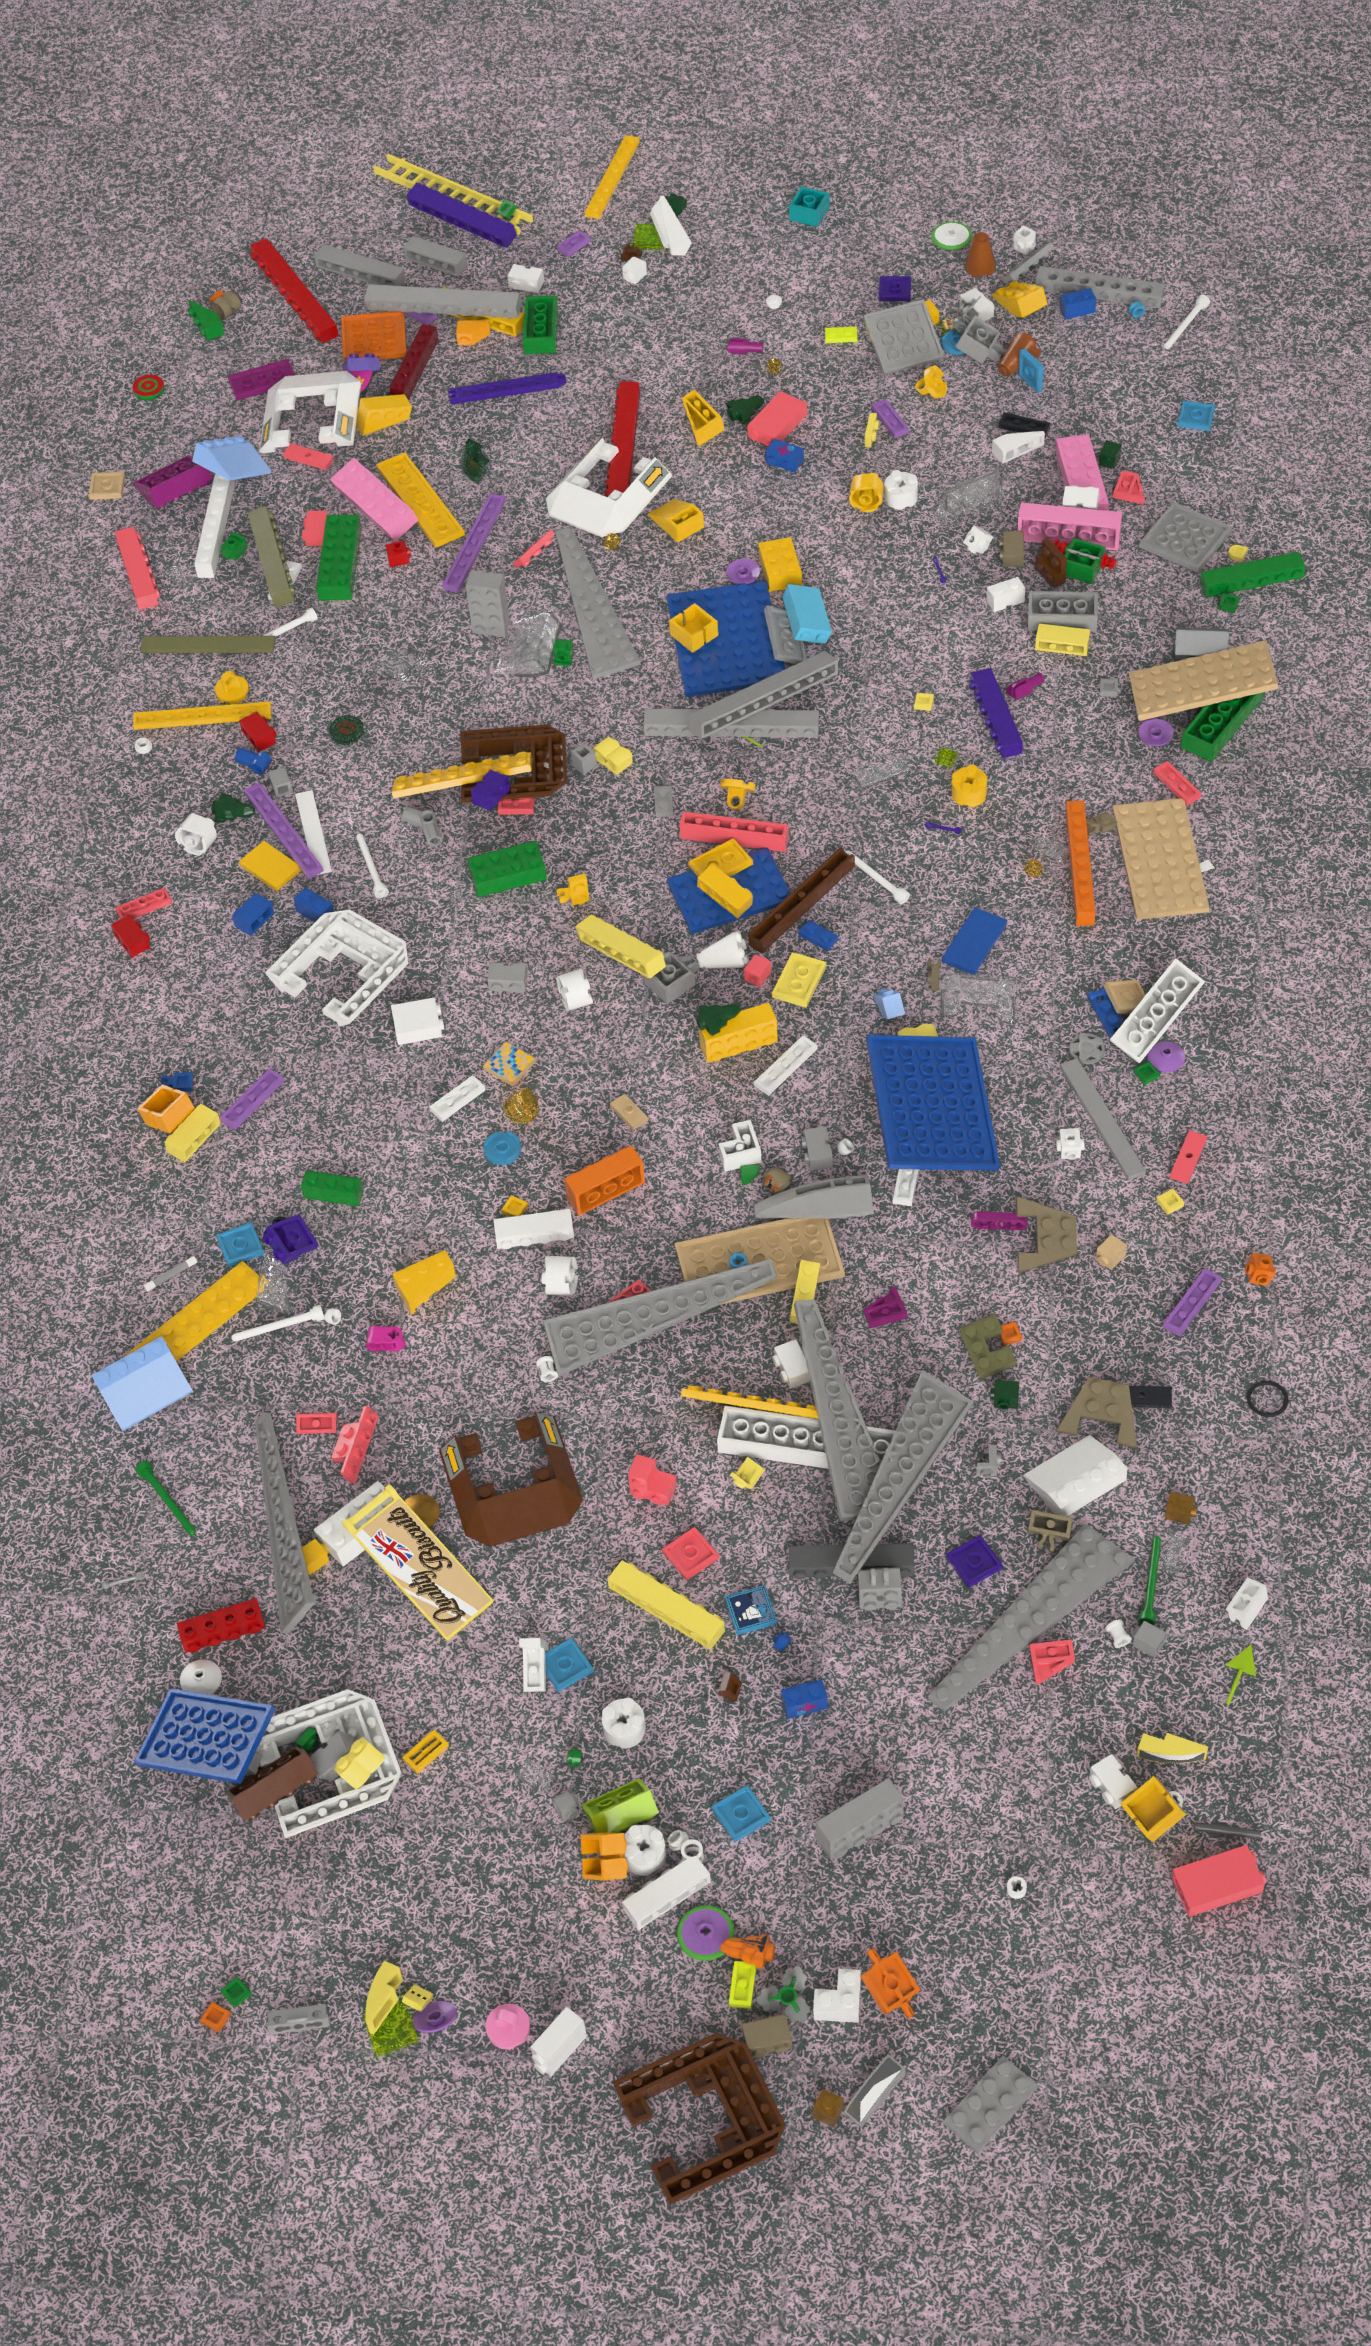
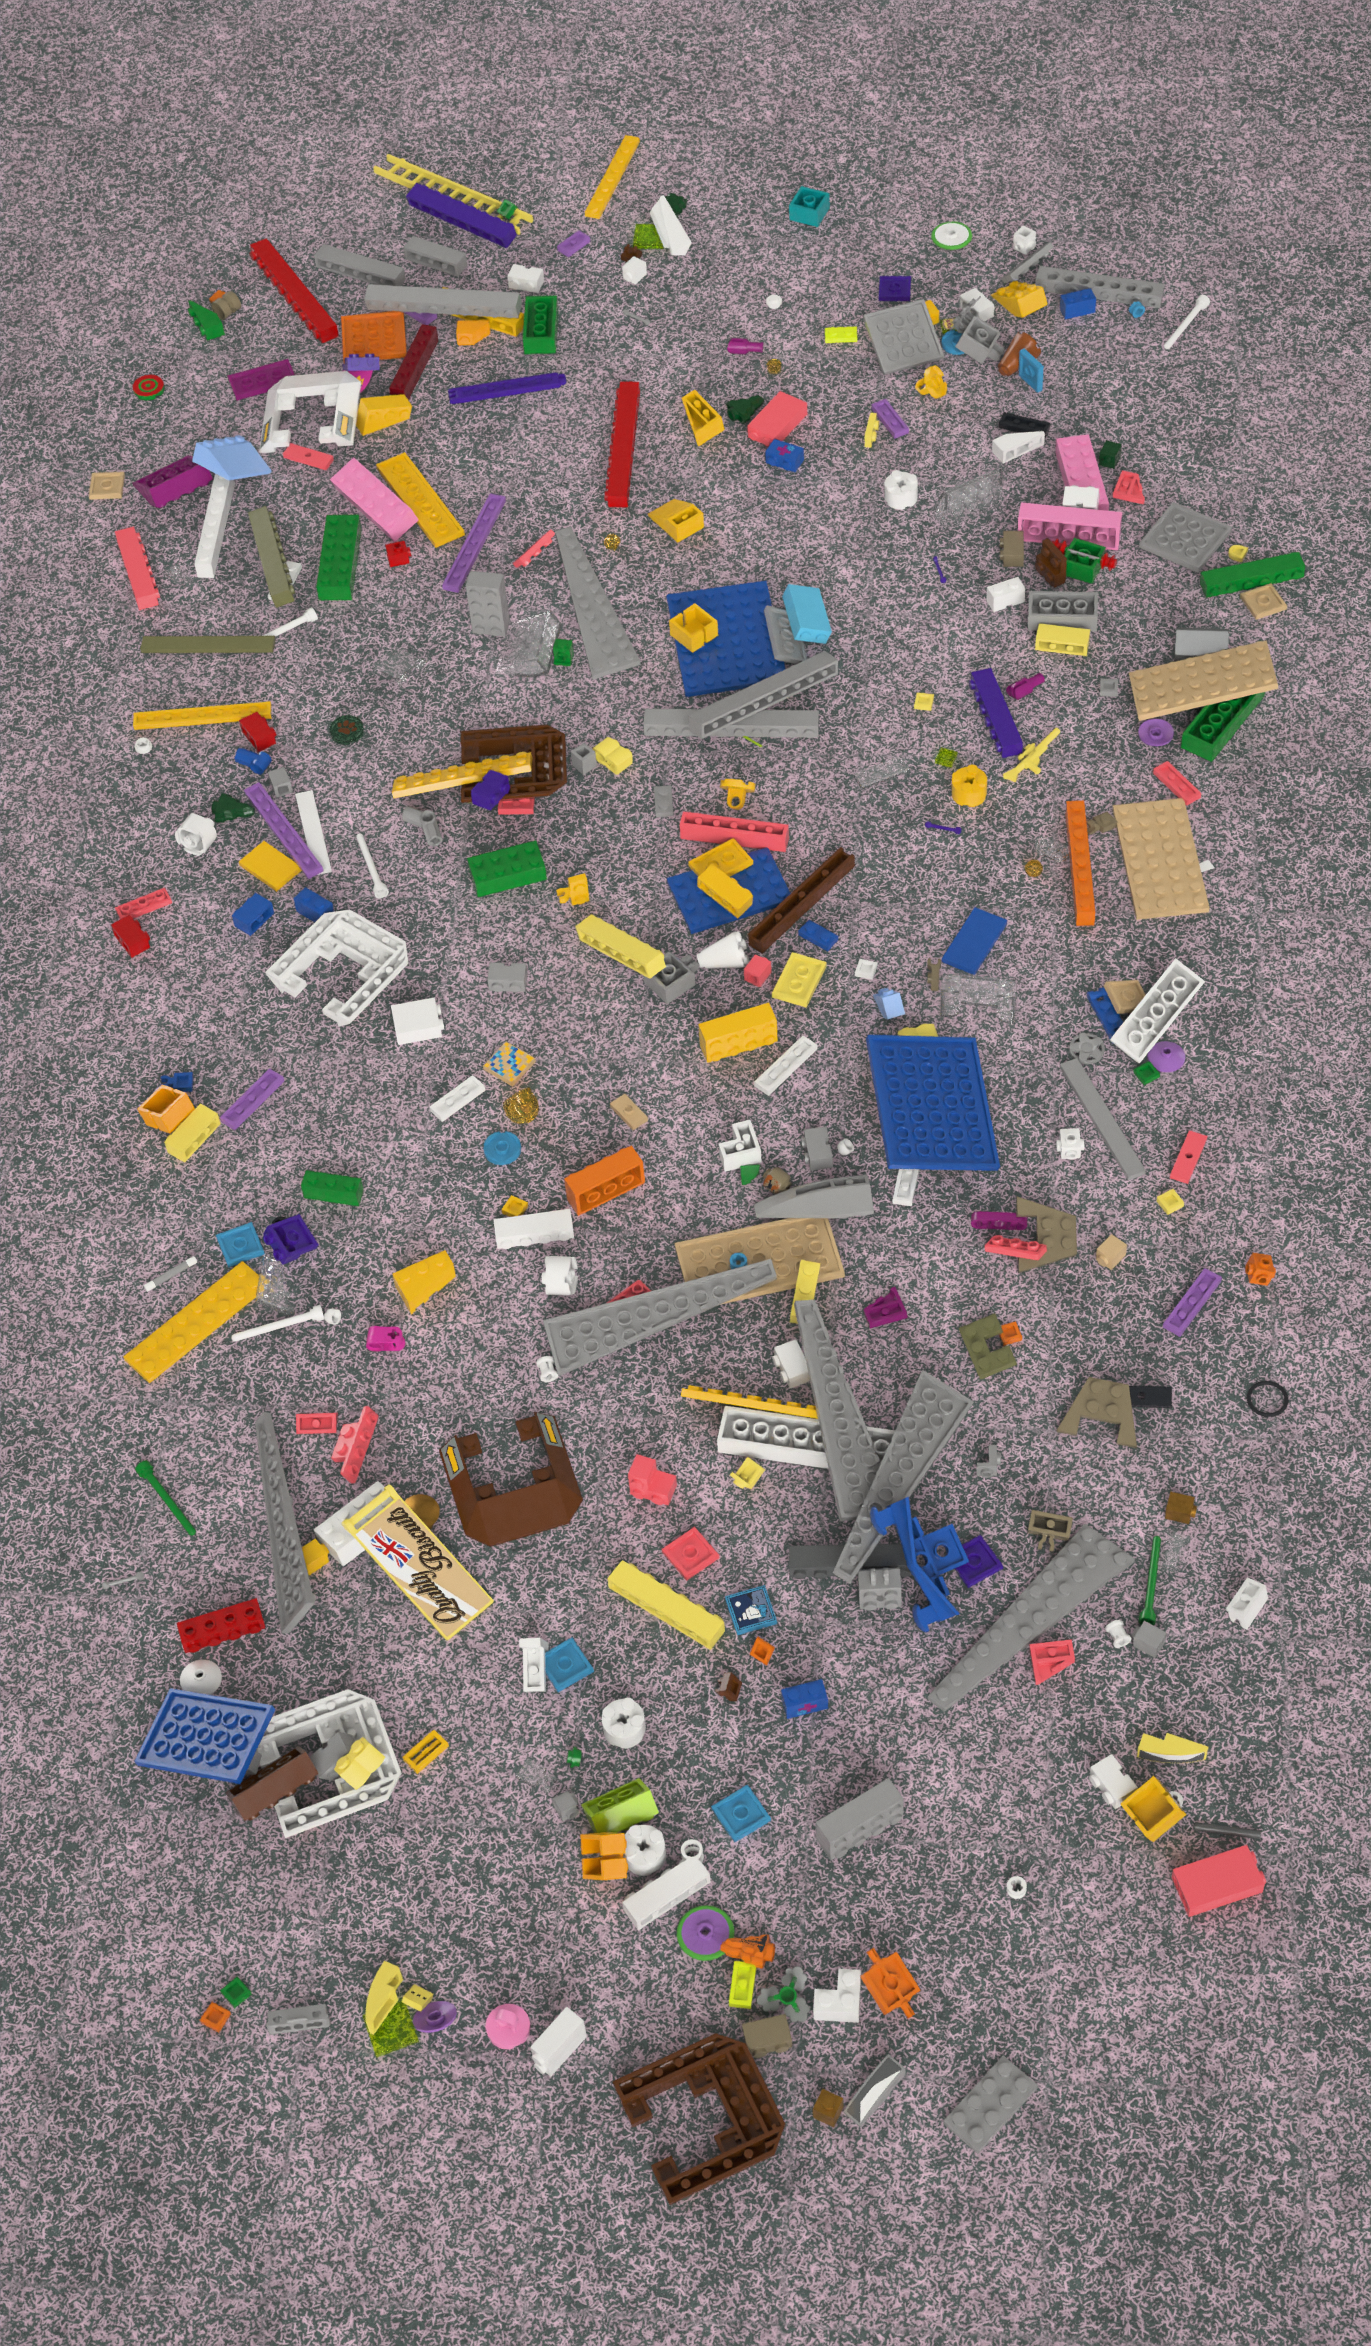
(142, 1383): light blue slope -> none
(231, 688): yellow tile -> none
(234, 546): green brick -> none
(307, 1740): green plate -> none
(314, 528): coral brick -> none
(473, 461): clear green brick -> none
(574, 989): white brick -> none
(601, 514): white slope -> none
(676, 1840): white plate -> none
(715, 1016): dark green rock -> none
(743, 571): medium lavender dish -> none
(762, 1650): none -> orange slope
(779, 564): yellow brick -> none
(781, 1641): blue plate -> none
(866, 492): yellow brick -> none
(866, 969): none -> white tile
(900, 895): white piece -> none
(916, 1544): none -> blue piece
(977, 540): white brick -> none
(980, 256): dark orange cone -> none
(1005, 1394): dark green brick -> none
(1015, 1247): none -> coral tile
(1032, 757): none -> light yellow piece
(1077, 1476): white slope -> none
(1196, 415): dark azure tile -> none
(1229, 603): green plate -> none
(1243, 1663): lime piece -> none
(1263, 601): none -> tan tile

